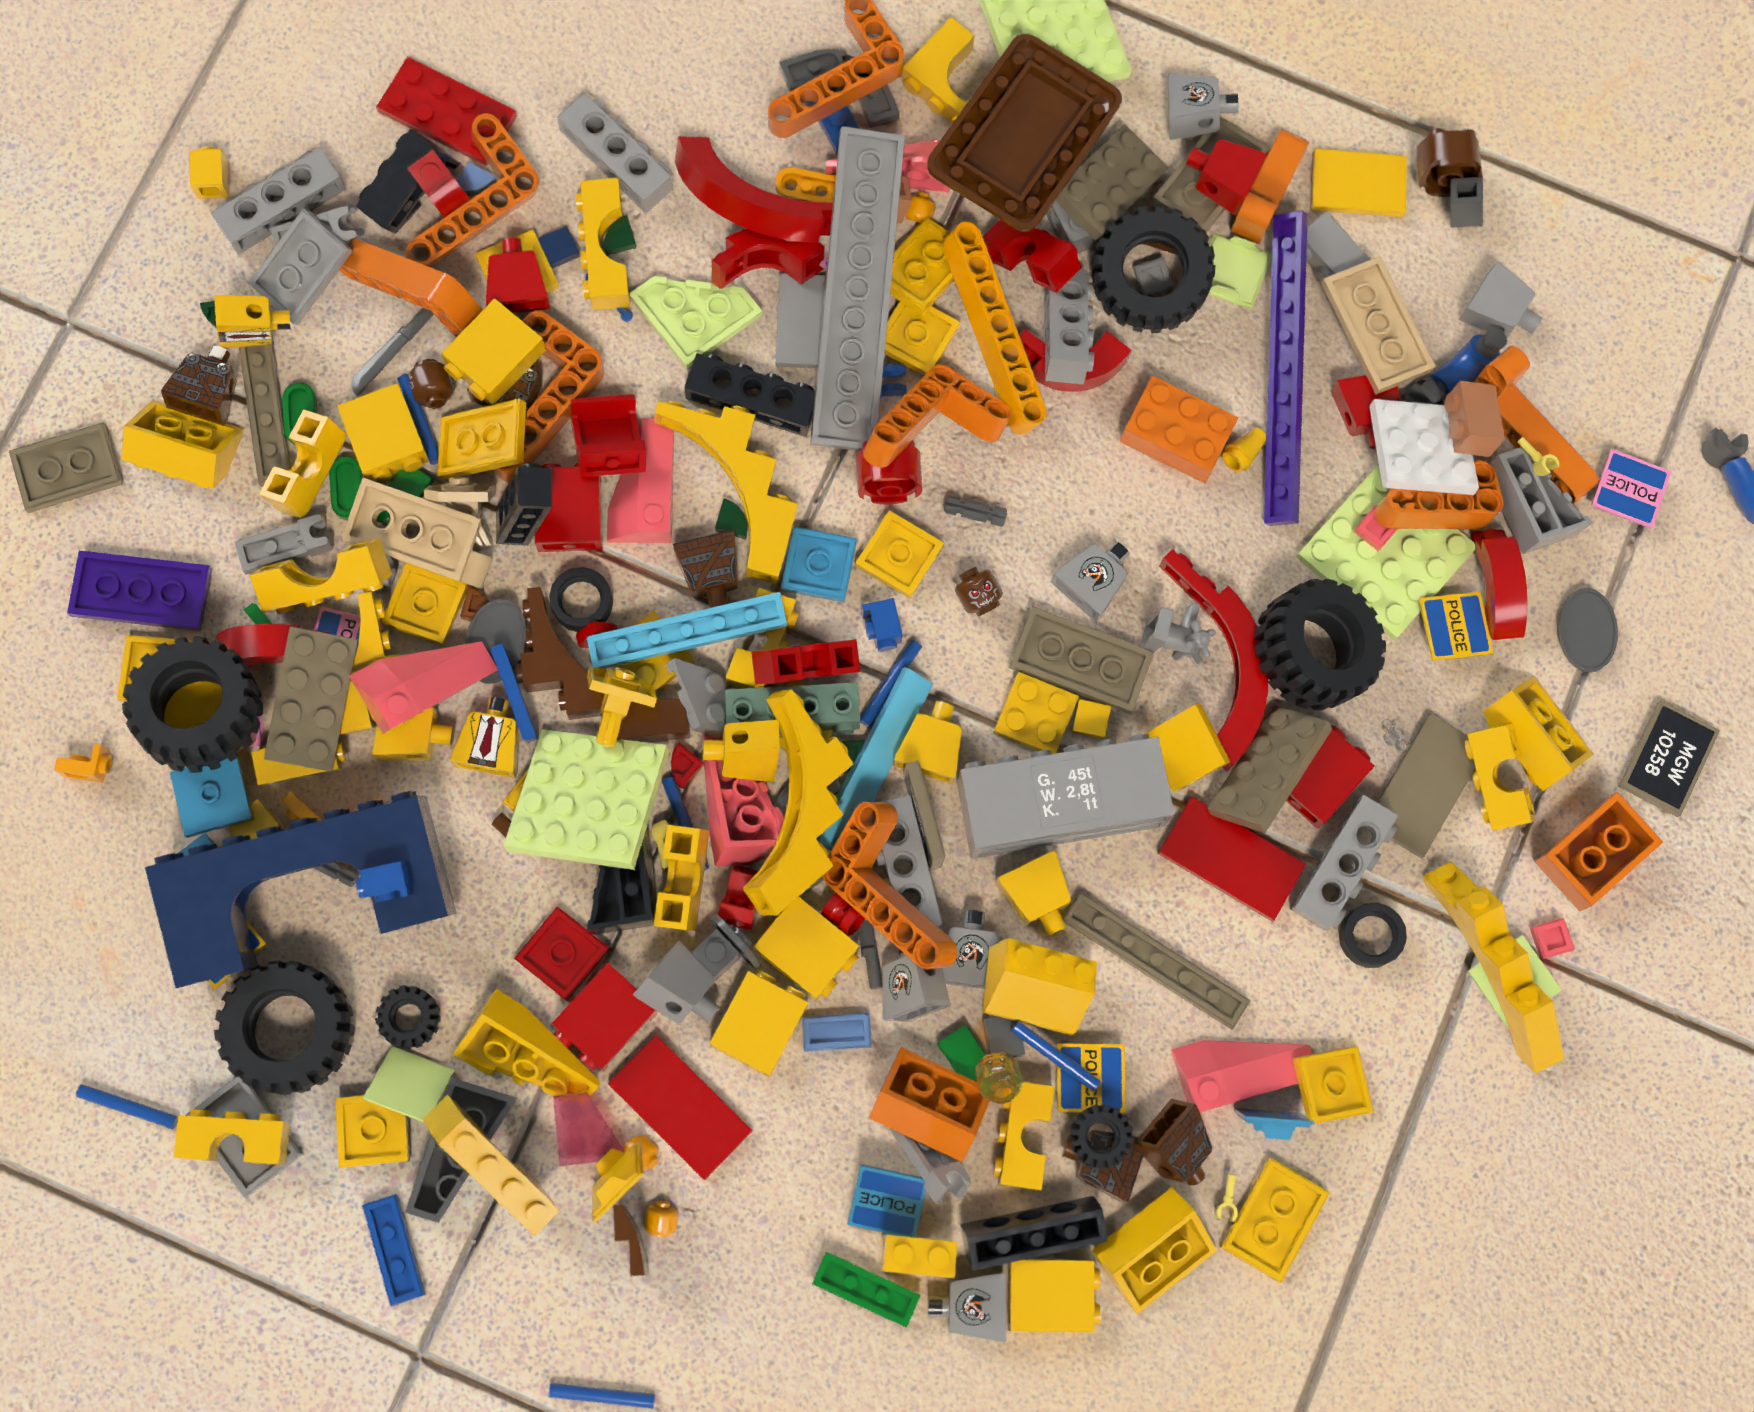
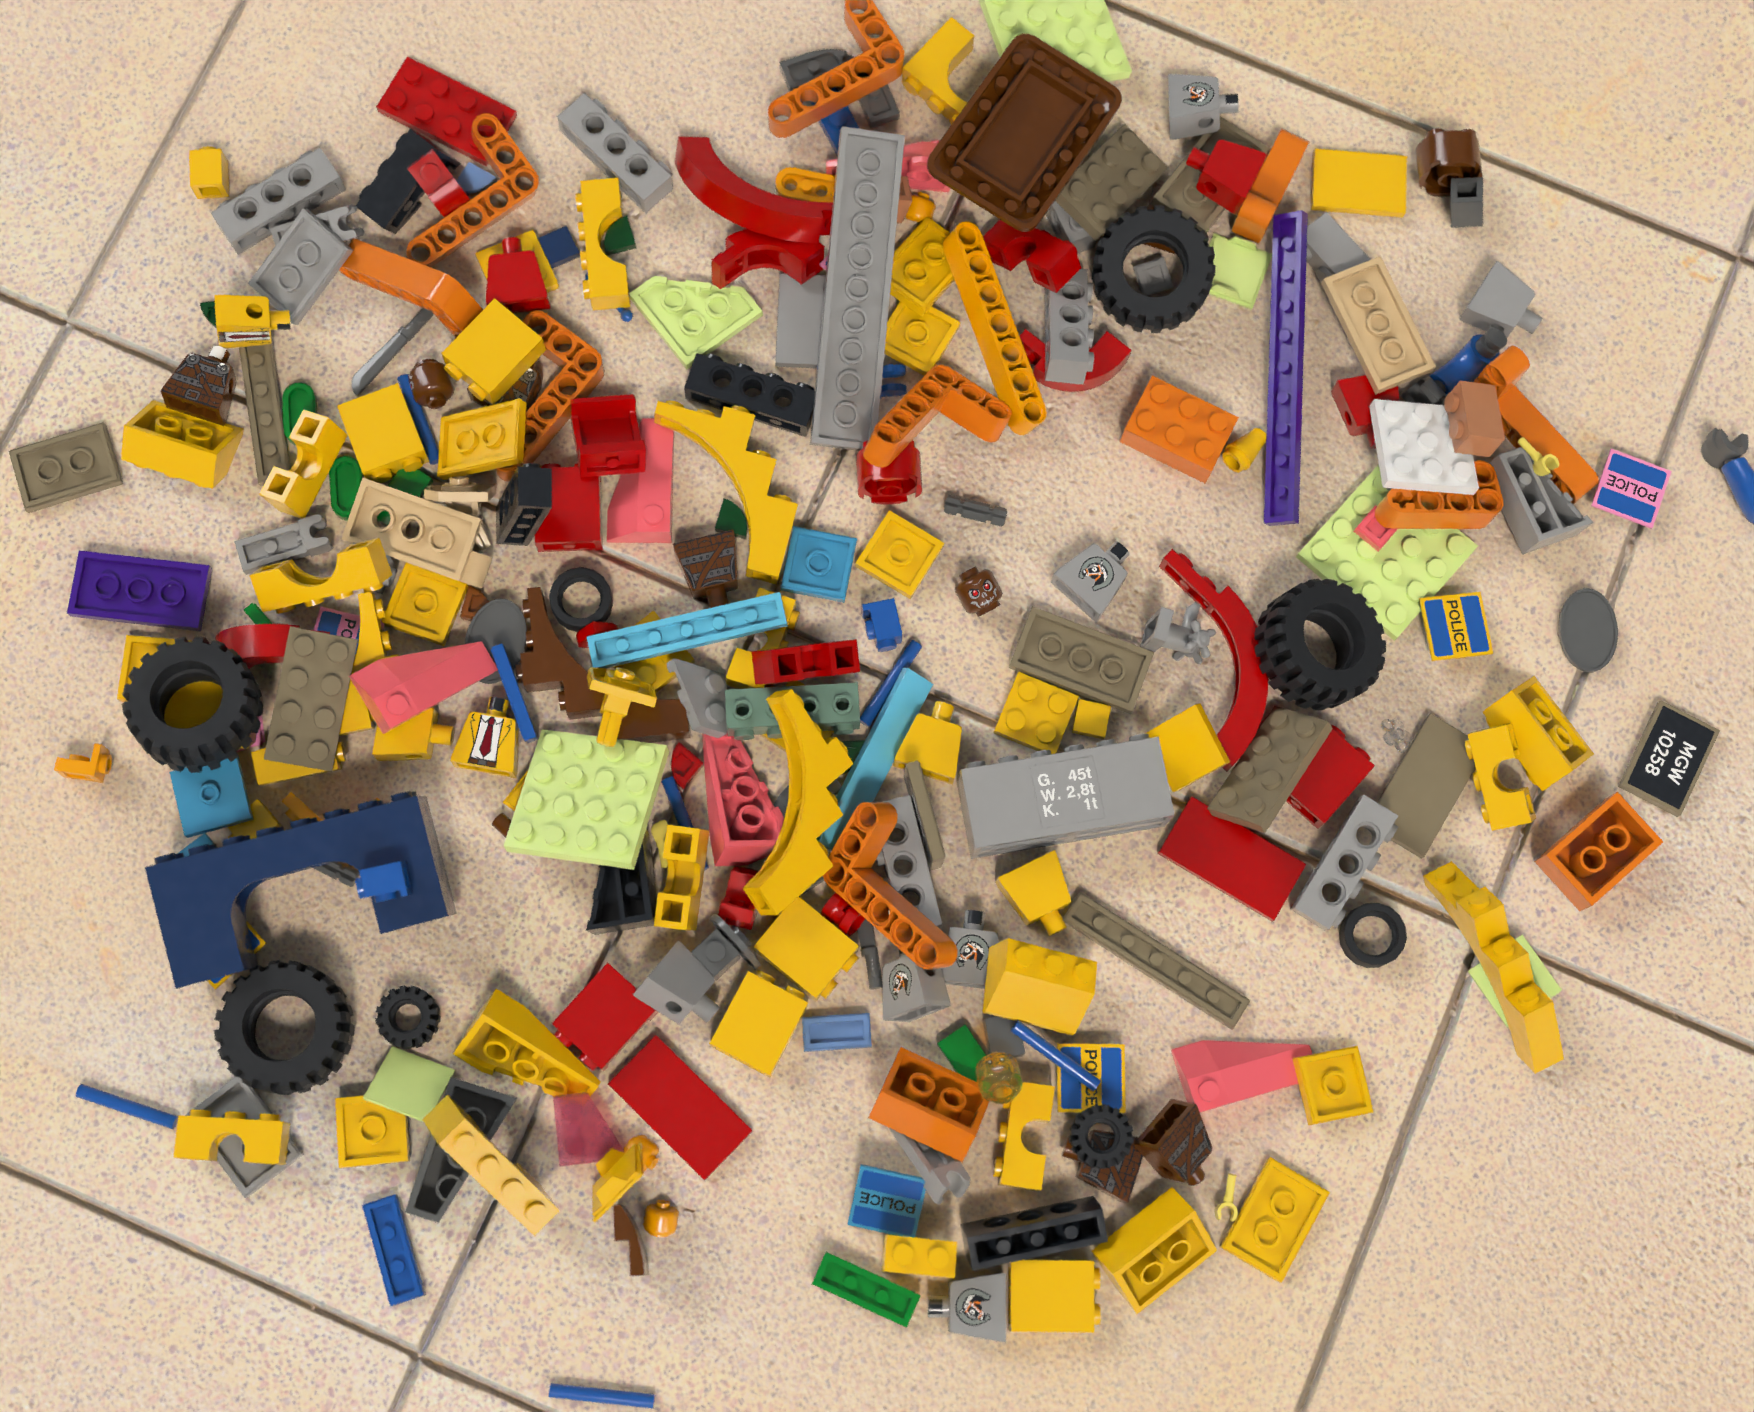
(562, 953): red tile -> none
(746, 750): yellow torso -> none
(1274, 1123): dark azure piece -> none
(1504, 582): red arch -> none
(1552, 939): coral tile -> none

